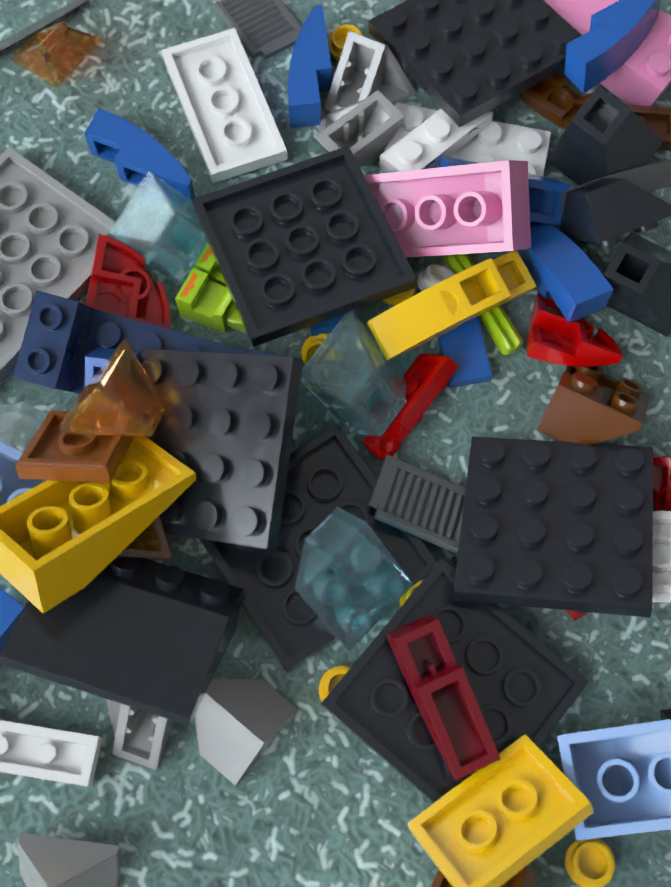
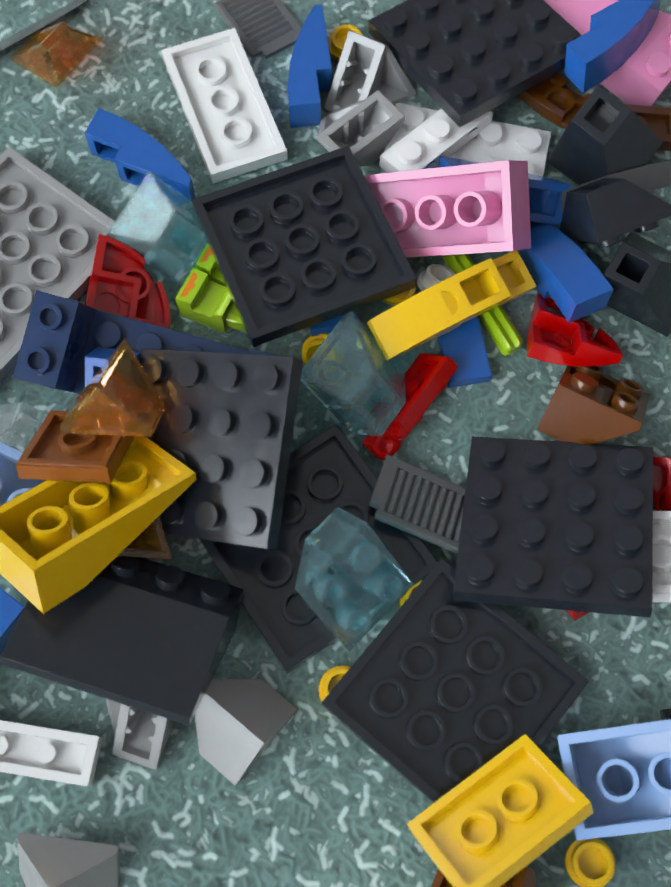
(443, 696): dark red slope -> none

